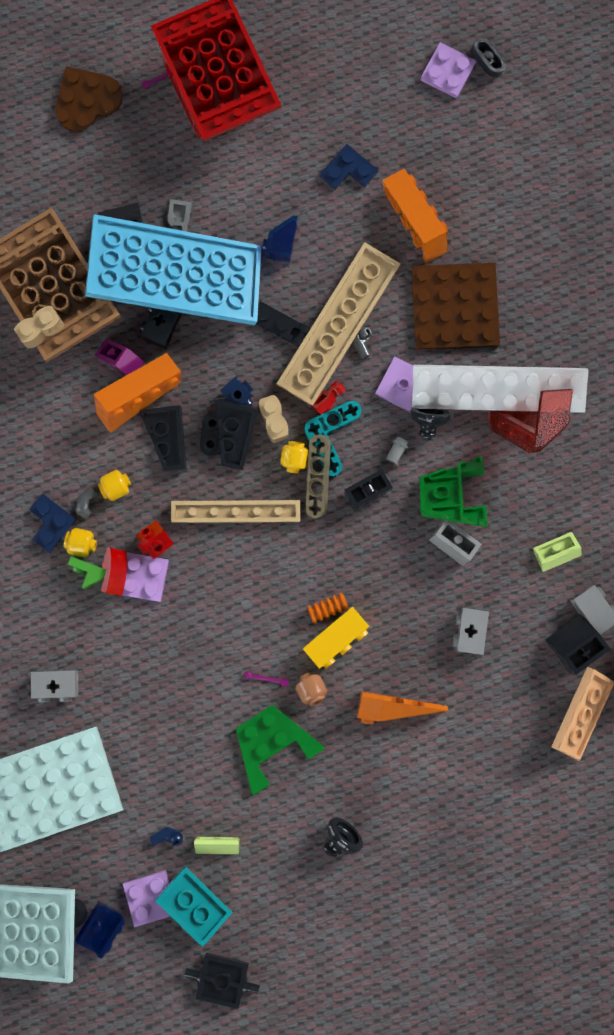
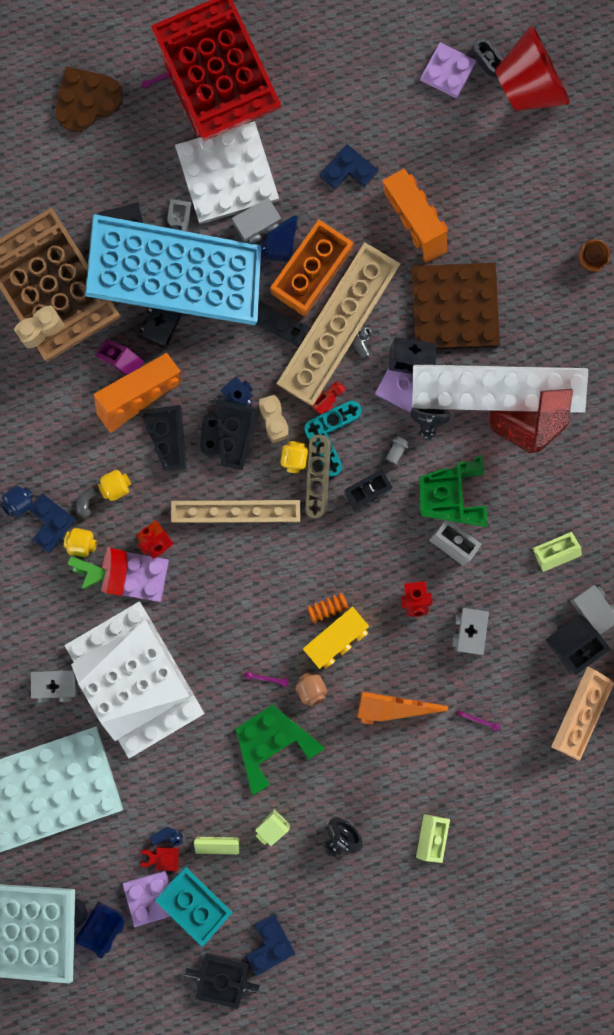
(17, 501): none -> dark blue head
(132, 680): none -> white wedge
(165, 858): none -> red plate
(226, 173): none -> white plate
(257, 221): none -> light grey brick
(272, 828): none -> yellowish green slope
(276, 946): none -> dark blue plate
(312, 268): none -> orange brick
(406, 353): none -> black brick
(416, 599): none -> red brick
(432, 838): none -> yellowish green slope
(495, 726): none -> magenta hinge
(530, 75): none -> red cone
(594, 255): none -> dark orange hair

